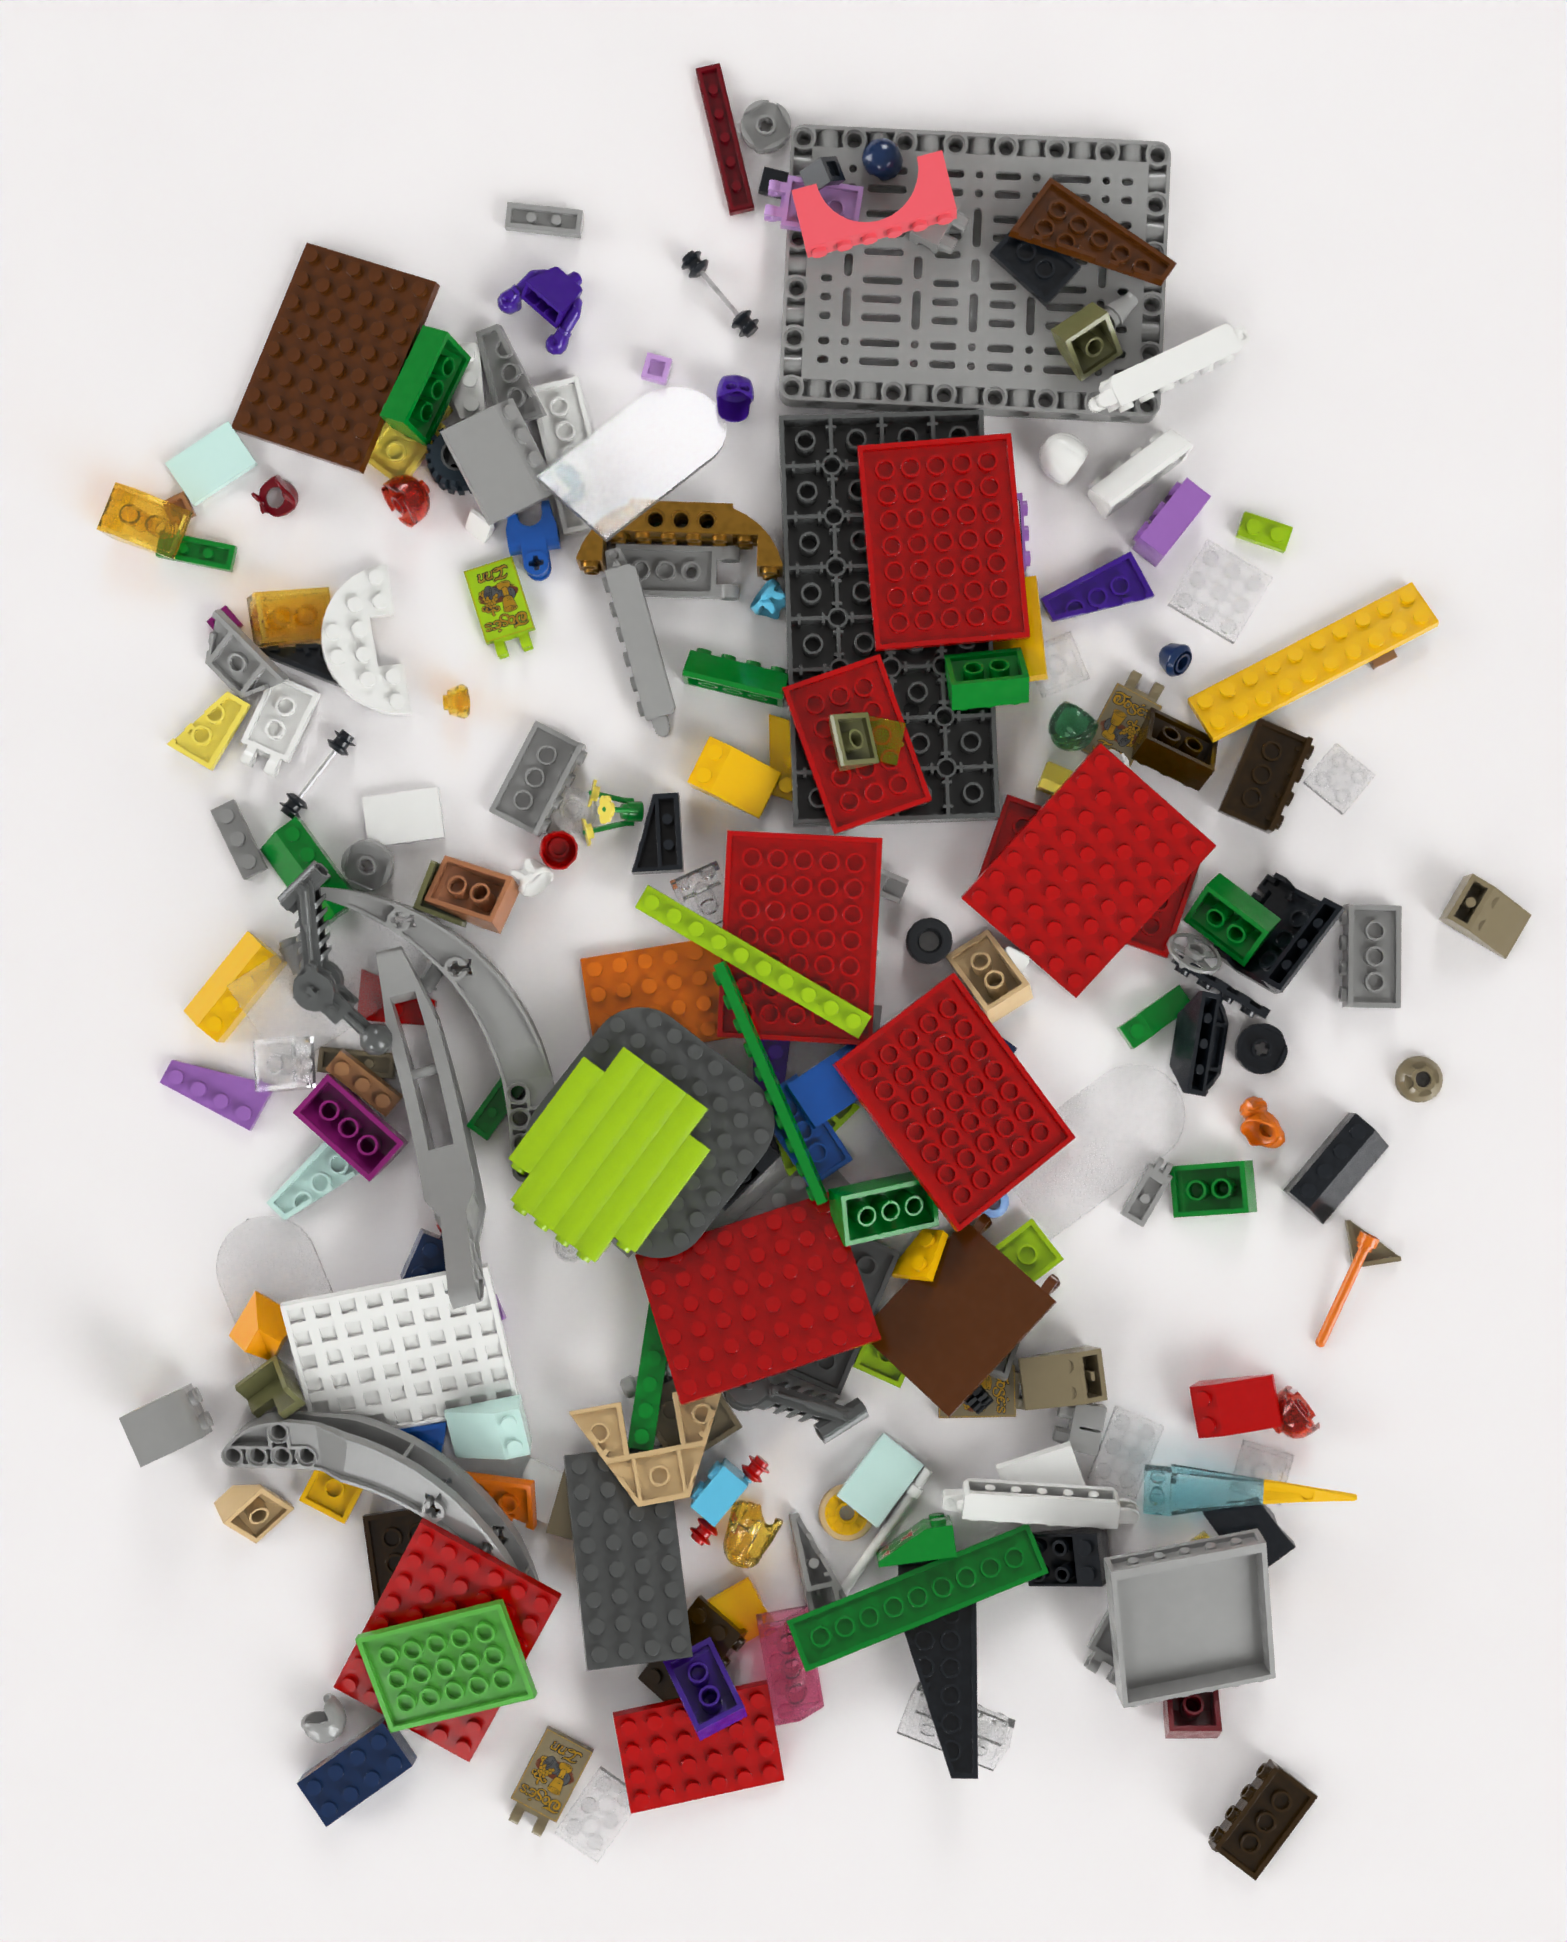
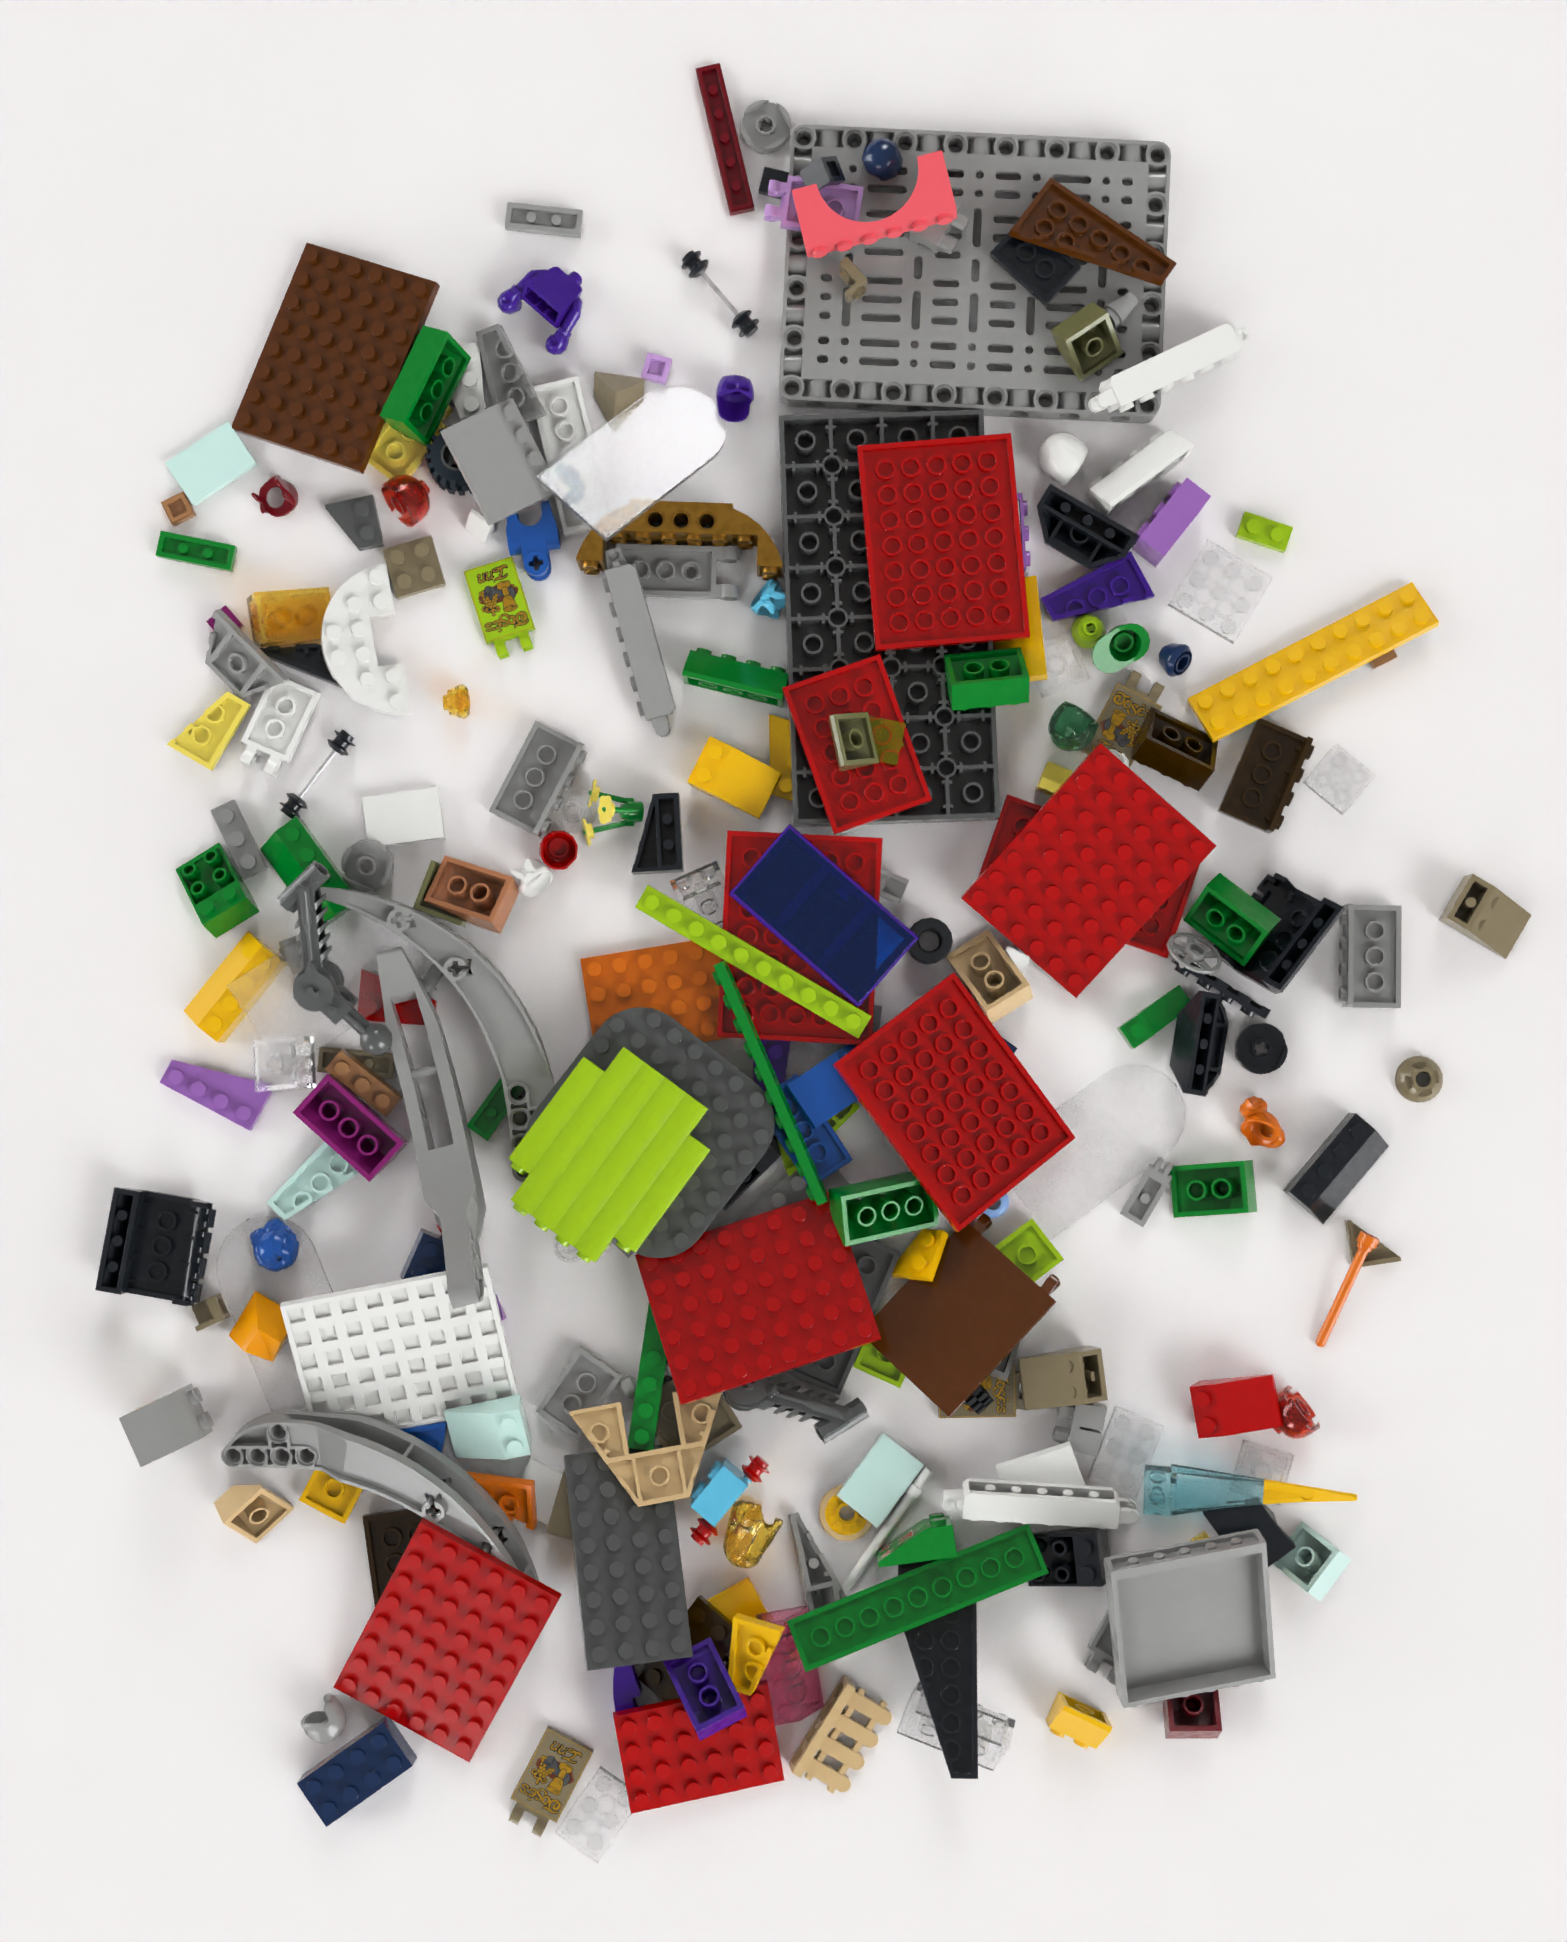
(144, 521): clear yellow slope -> none
(156, 1245): none -> black slope
(210, 1311): none -> dark tan panel
(217, 891): none -> green slope
(270, 1386): olive panel -> none
(272, 1242): none -> blue hair
(359, 521): none -> dark grey wing
(414, 567): none -> dark tan plate
(446, 1665): bright green plate -> none
(581, 1385): none -> light grey plate
(616, 392): none -> dark tan slope
(626, 1687): none -> dark purple slope
(751, 1650): none -> yellow wing
(823, 915): none -> clear blue door
(832, 1716): none -> tan fence
(852, 275): none -> dark tan bracket
(1078, 1721): none -> yellow slope
(1081, 530): none -> black wedge
(1082, 634): none -> lime cone
(1120, 647): none -> green piece
(1261, 1819): dark brown bracket -> none
(1313, 1562): none -> light aqua slope

